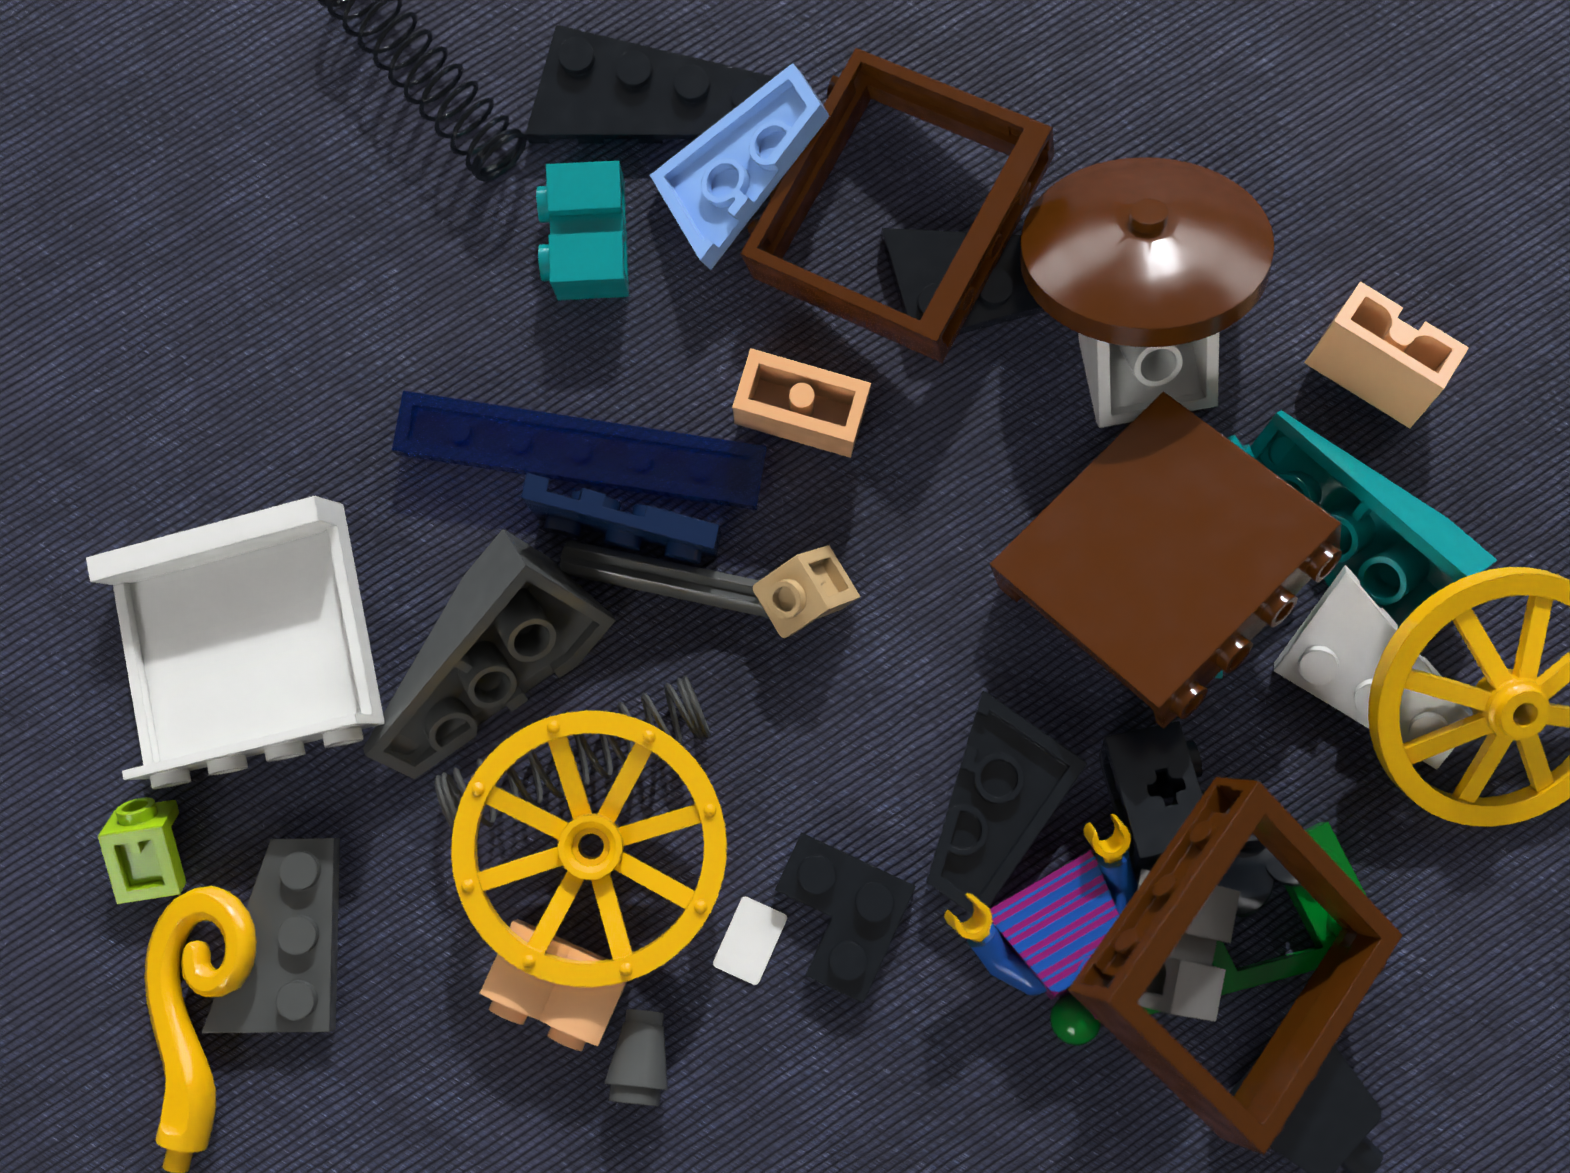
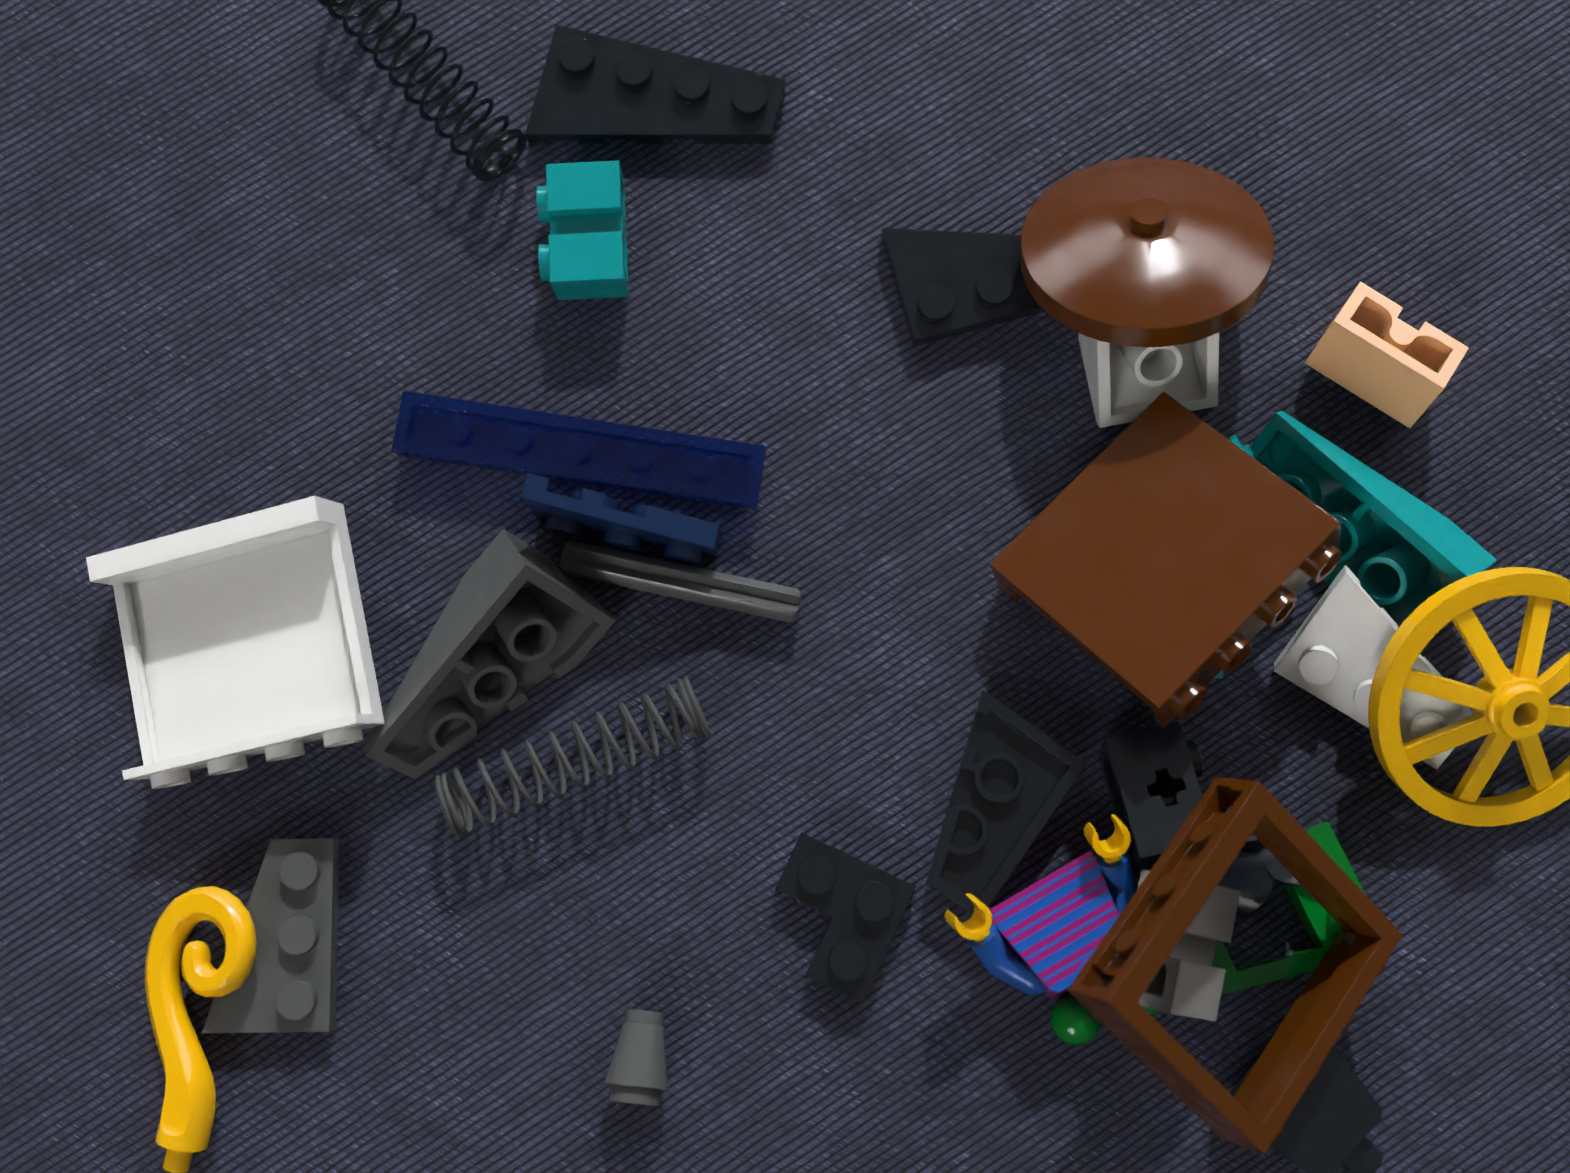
(142, 851): lime bracket -> none
(532, 955): yellow wheel -> none
(572, 1012): light nougat brick -> none
(738, 162): light blue wing -> none
(750, 940): white sticker -> none
(800, 402): light nougat brick -> none
(805, 590): tan bracket -> none
(1006, 131): reddish brown window -> none

